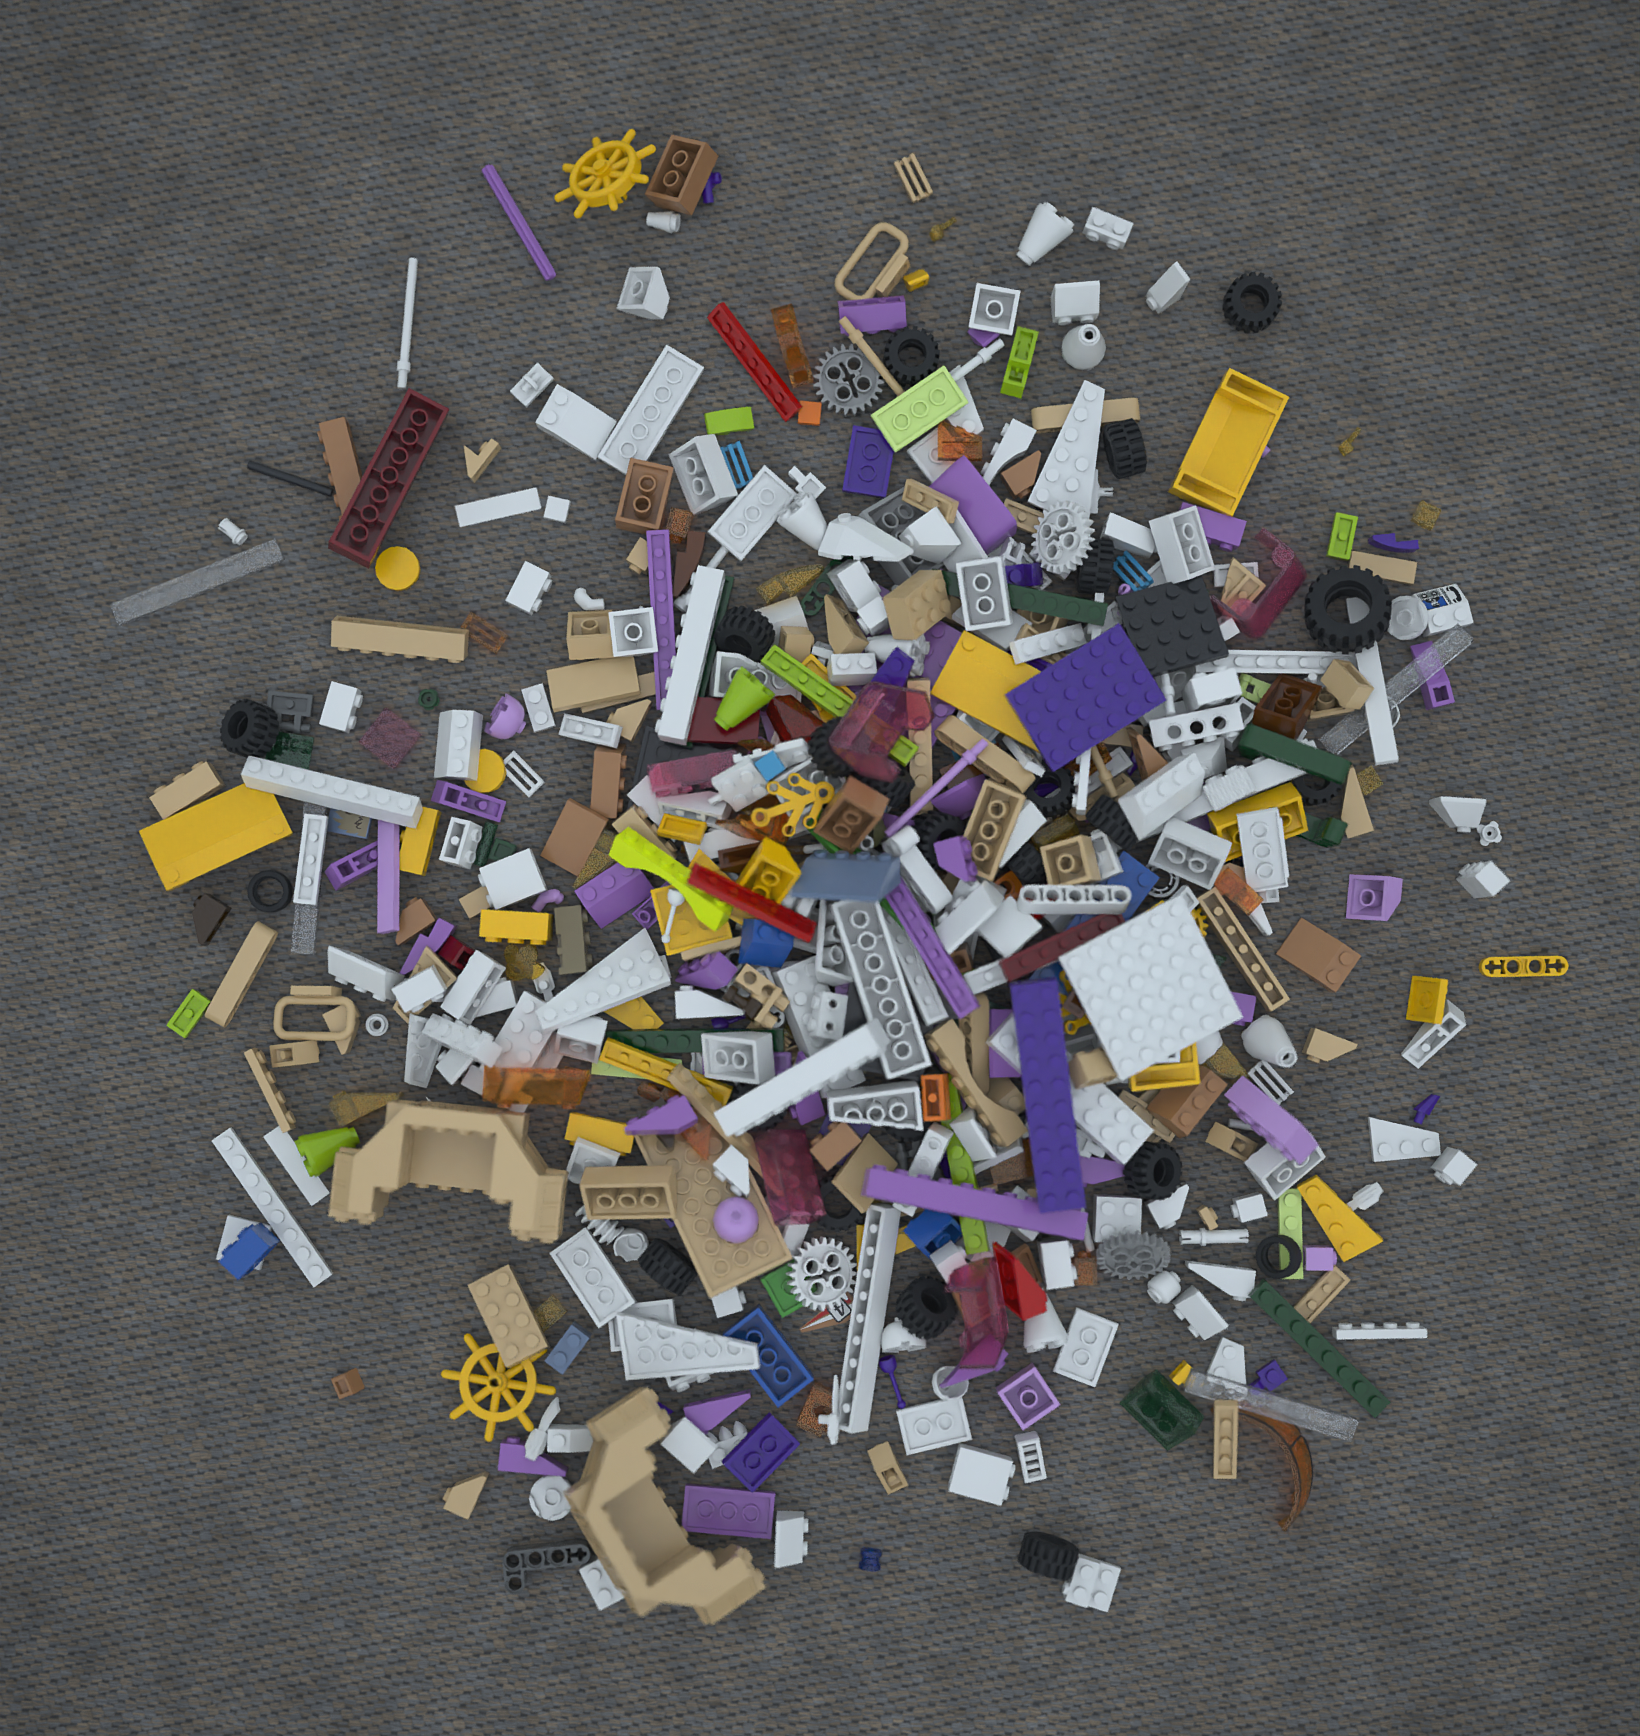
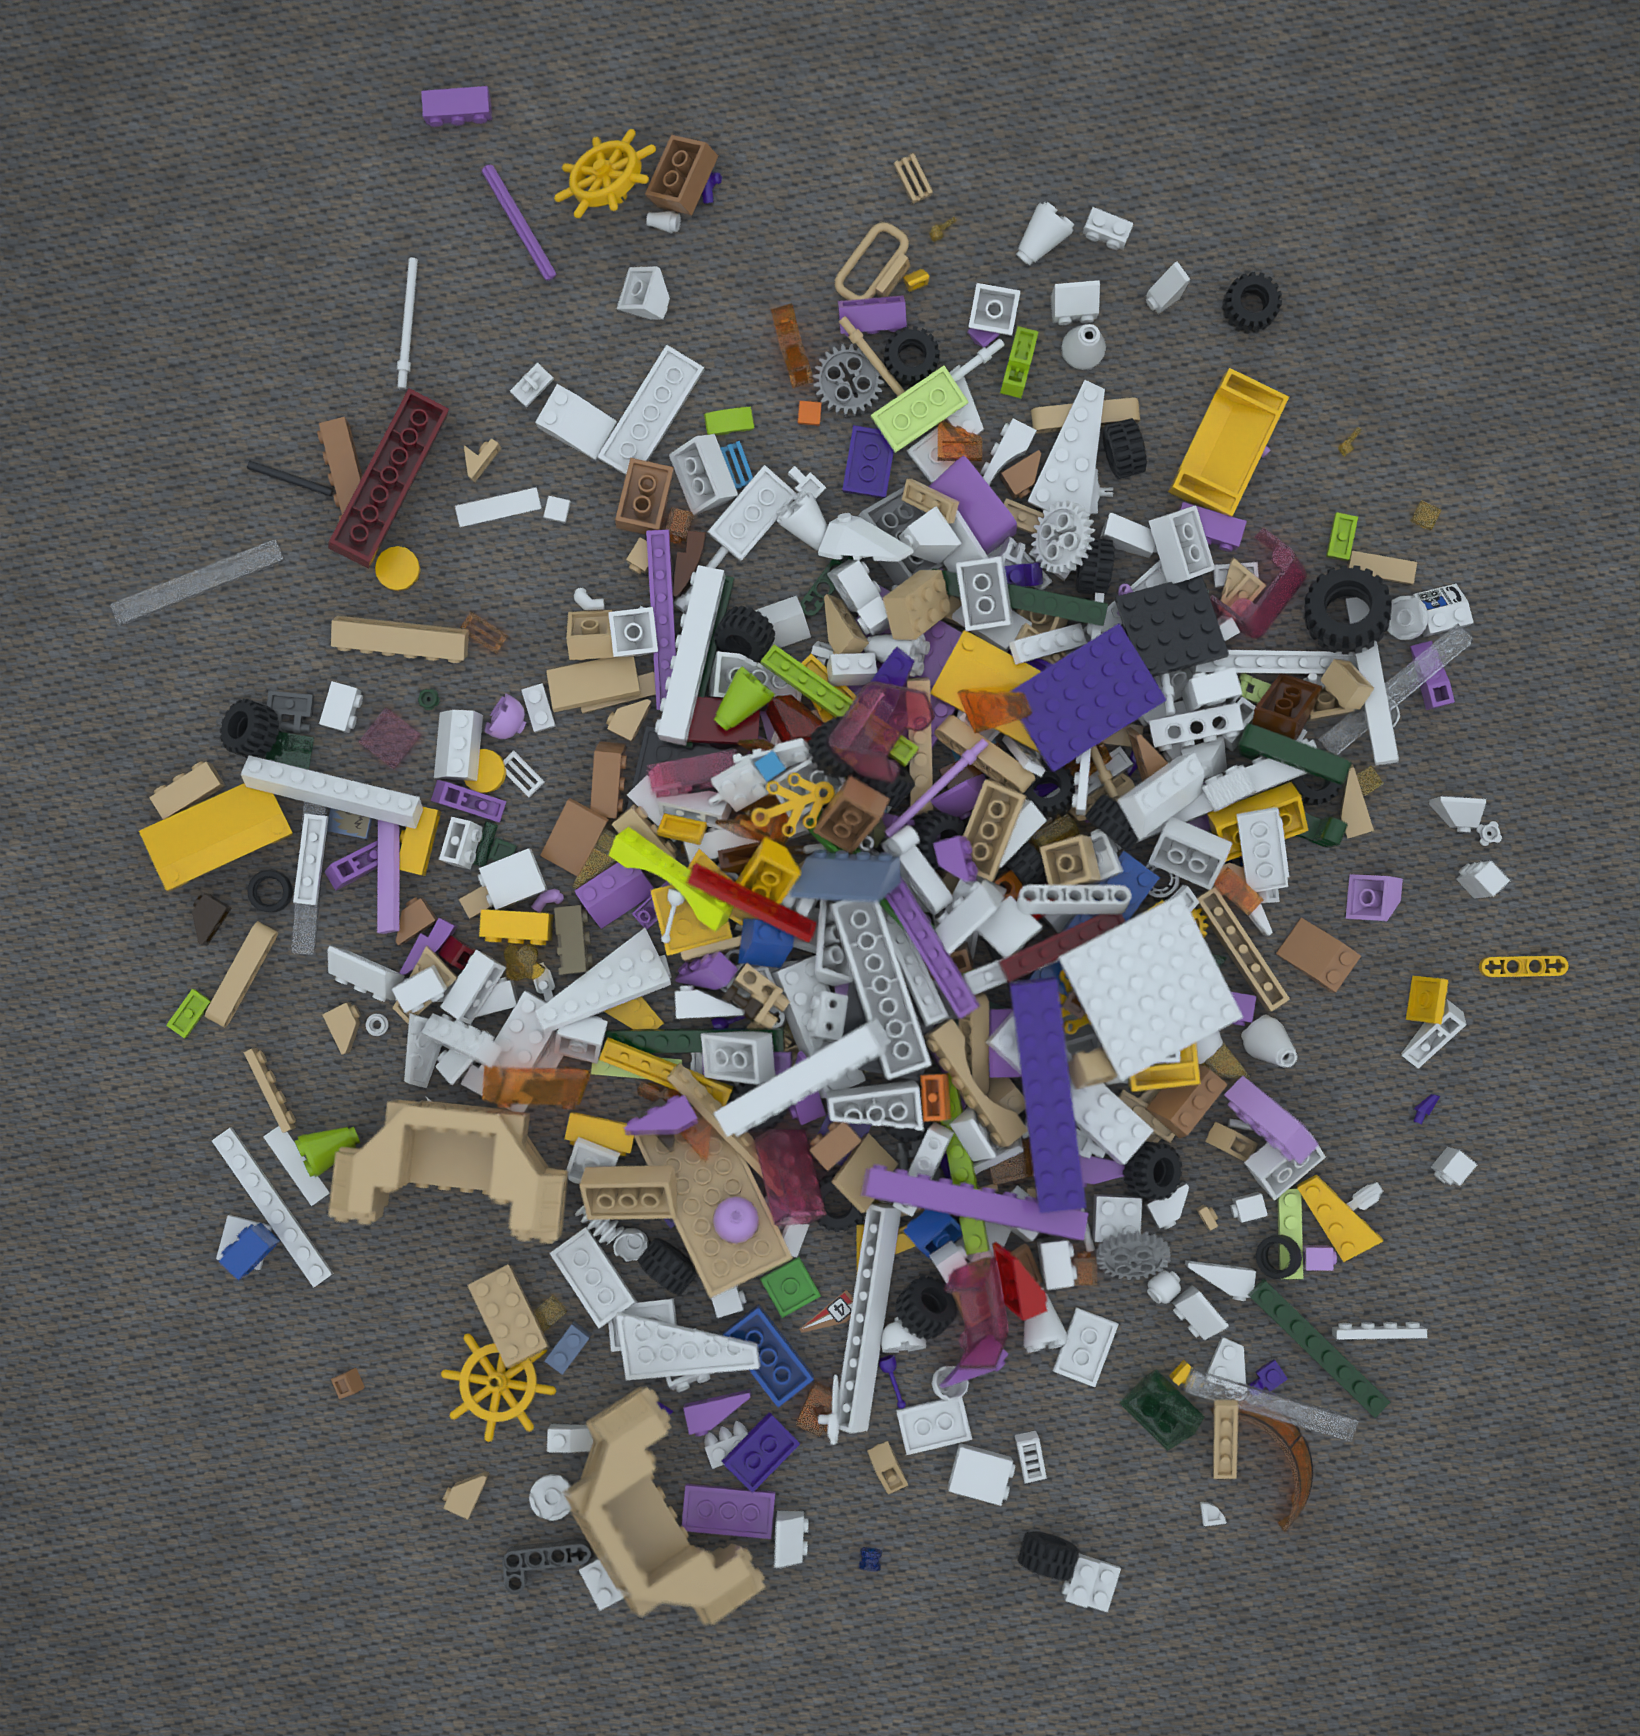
(231, 530): white pin -> none
(294, 1053): tan slope -> none
(315, 996): tan bar -> none
(358, 1104): clear yellow slope -> none
(456, 106): none -> medium lavender brick
(513, 1460): medium lavender slope -> none
(529, 588): white brick -> none
(538, 1437): white piece -> none
(590, 730): white tile -> none
(688, 1444): white slope -> none
(734, 1169): white slope -> none
(754, 361): red plate -> none
(788, 582): clear yellow slope -> none
(796, 642): tan slope -> none
(825, 1294): white gear -> none
(993, 709): none -> clear orange wing
(1027, 1396): lavender brick -> none
(1121, 561): dark azure tile -> none
(1205, 1236): white pin -> none
(1211, 1515): none -> white tile
(1282, 1097): white tile -> none
(1321, 1293): tan tile -> none
(1325, 1046): tan slope -> none
(1388, 543): dark purple slope -> none
(1400, 1141): white wing -> none

